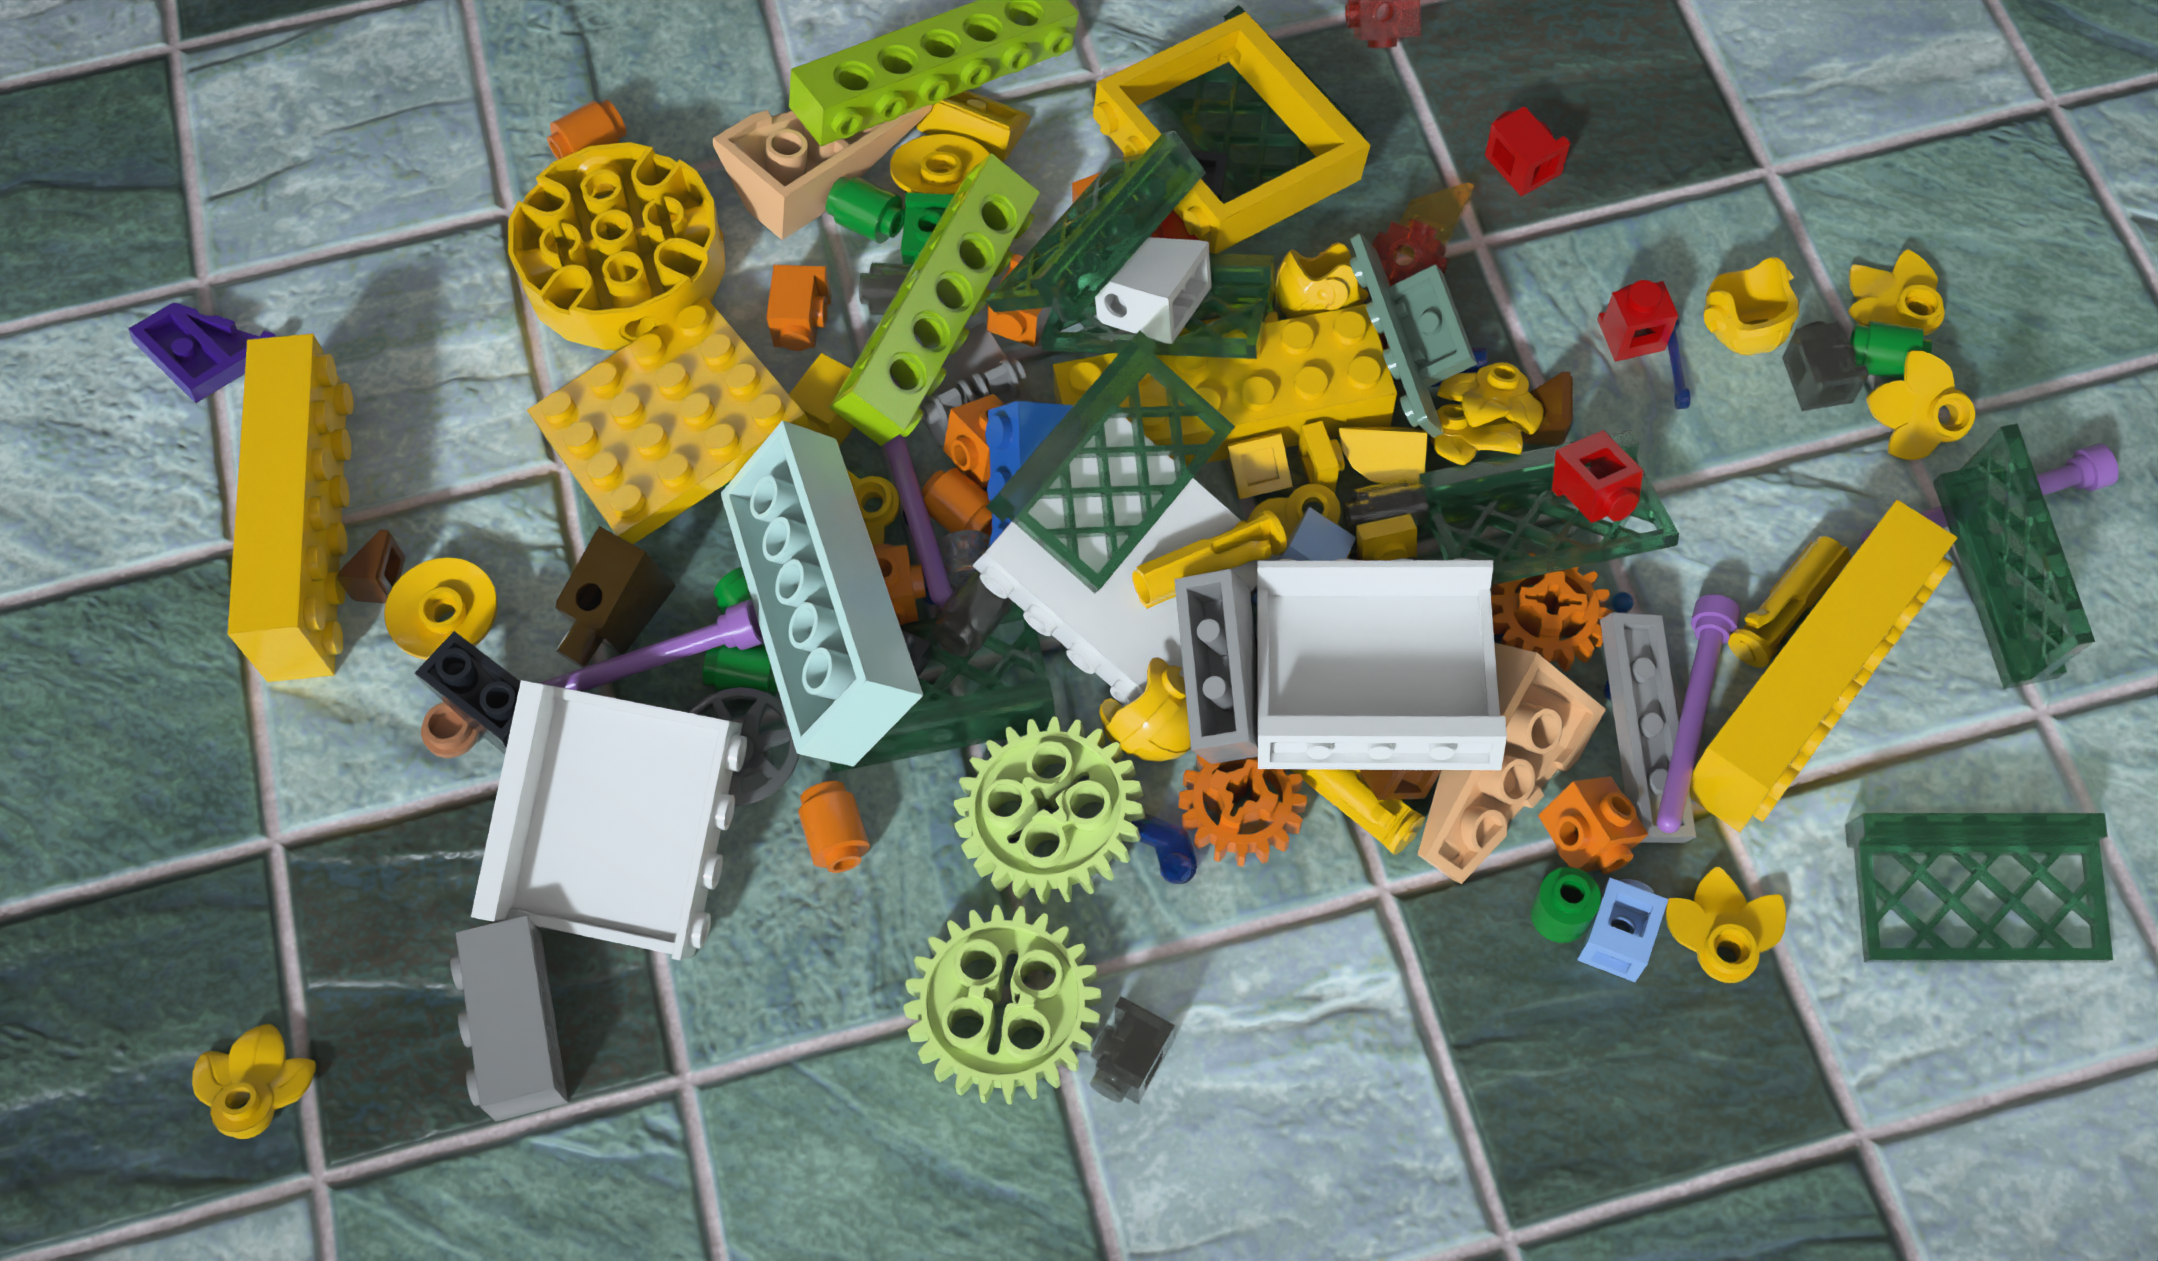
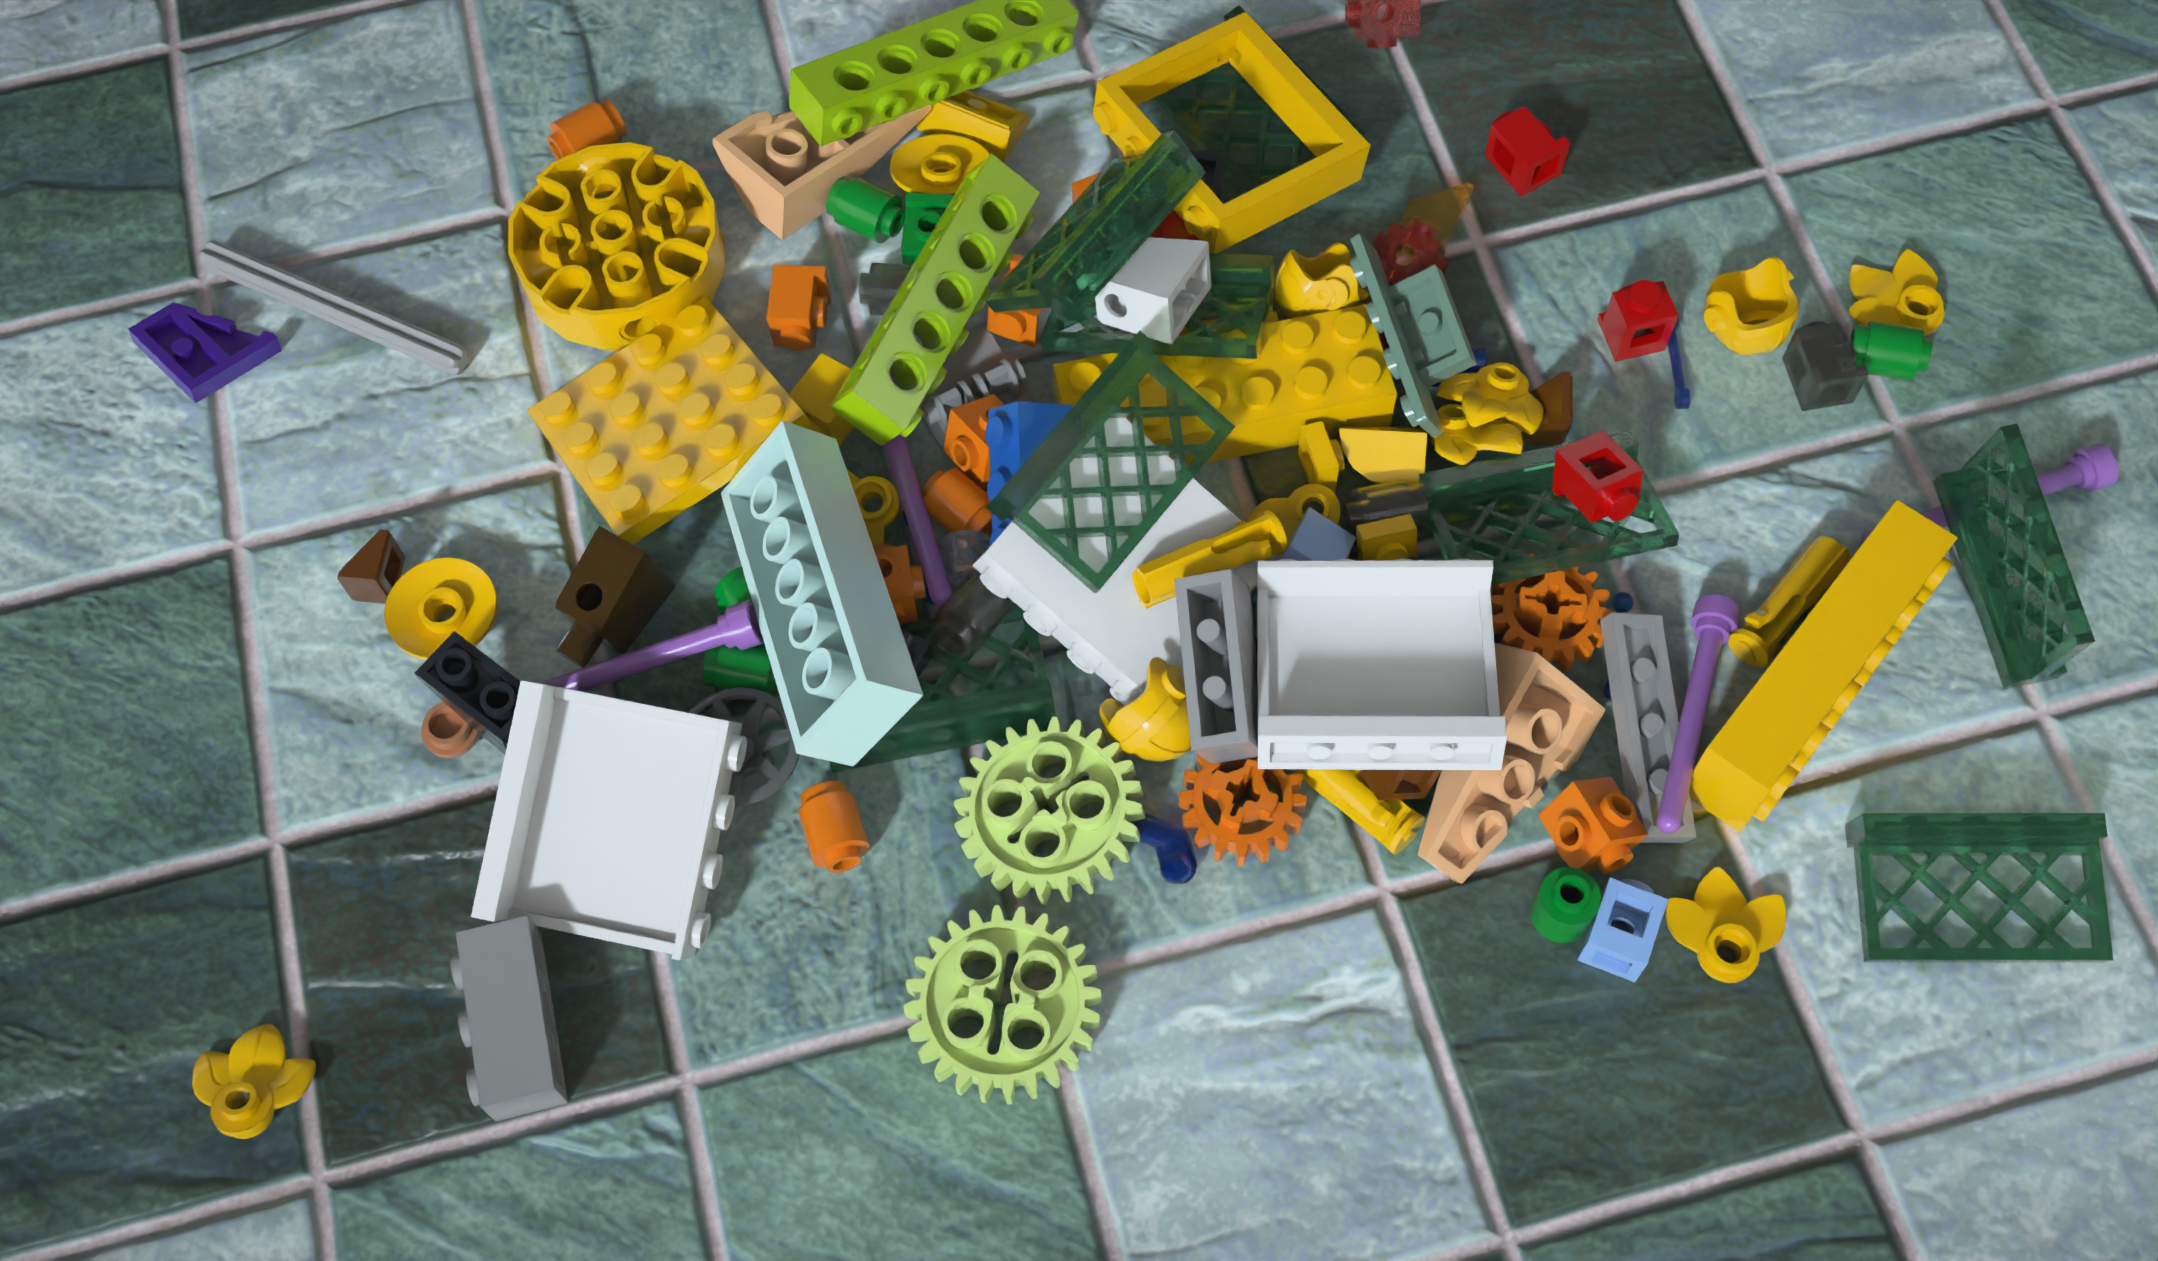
(290, 509): yellow brick -> none
(334, 307): none -> light grey axle
(1130, 1053): clear smoke brick -> none
(1259, 465): yellow plate -> none
(1914, 405): yellow plate -> none

